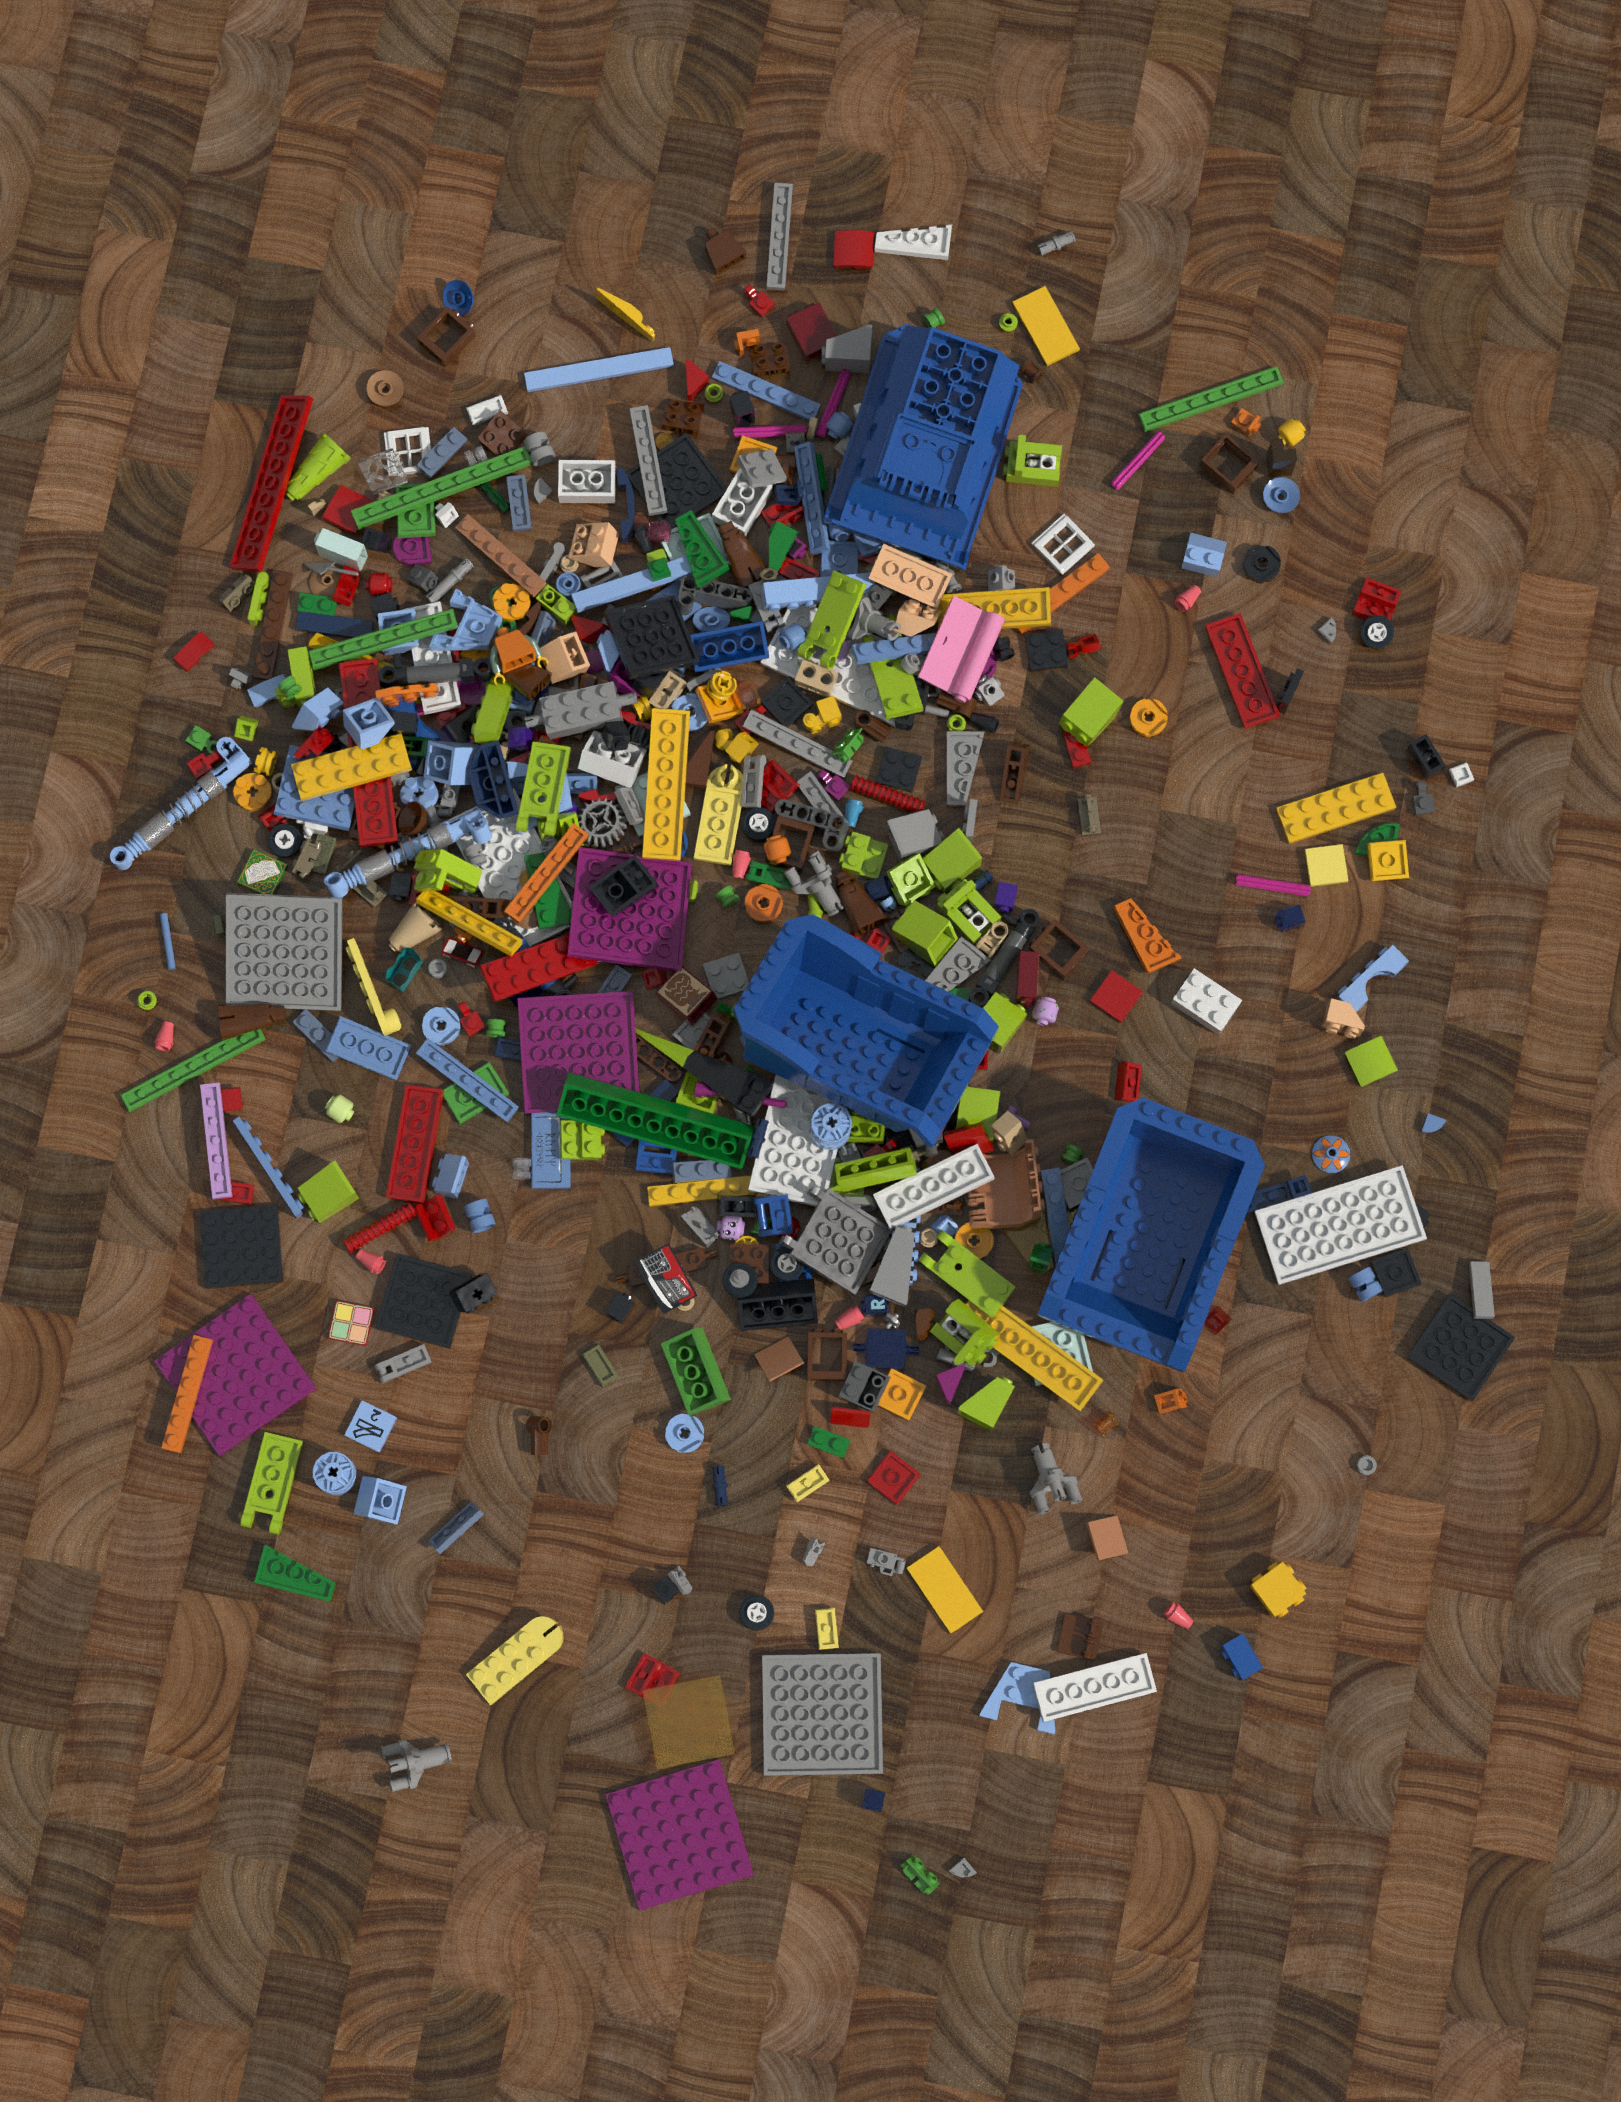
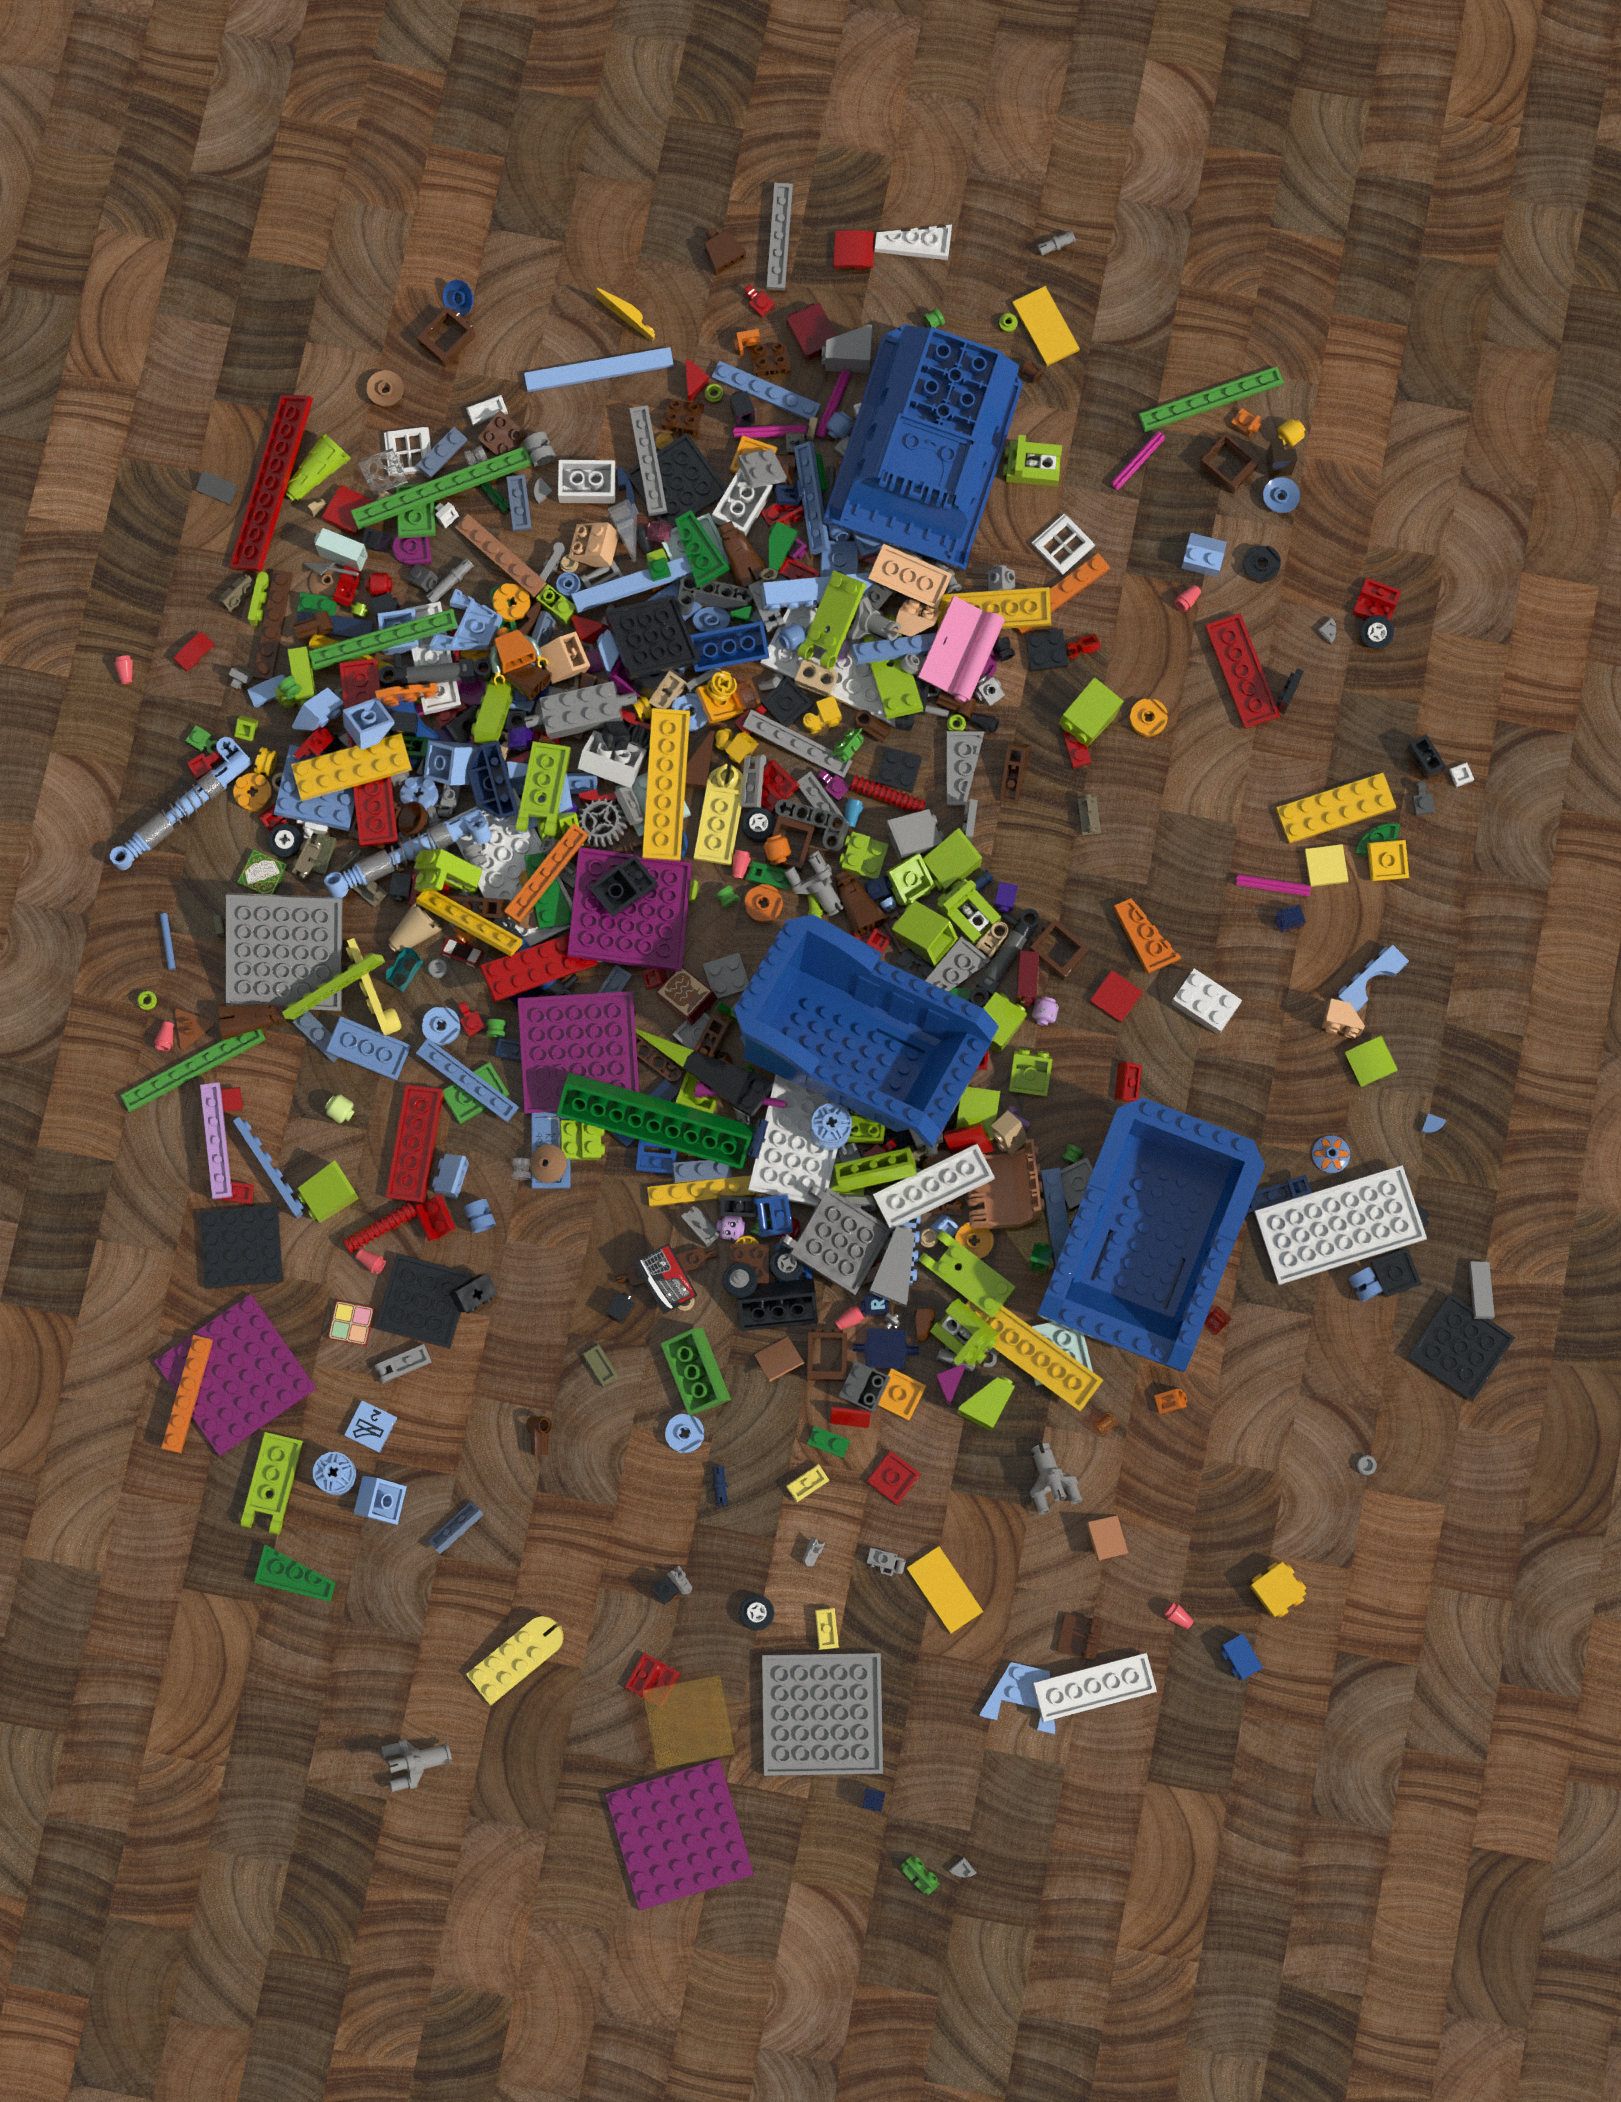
(124, 668): none -> coral cone
(191, 1027): none -> dark orange piece
(216, 487): none -> dark grey slope
(318, 624): none -> reddish brown piece
(328, 989): none -> lime plate
(359, 609): none -> lime plate
(556, 1163): none -> medium nougat dish
(625, 521): none -> clear slope
(772, 682): none -> light grey tile
(1030, 1072): none -> lime plate

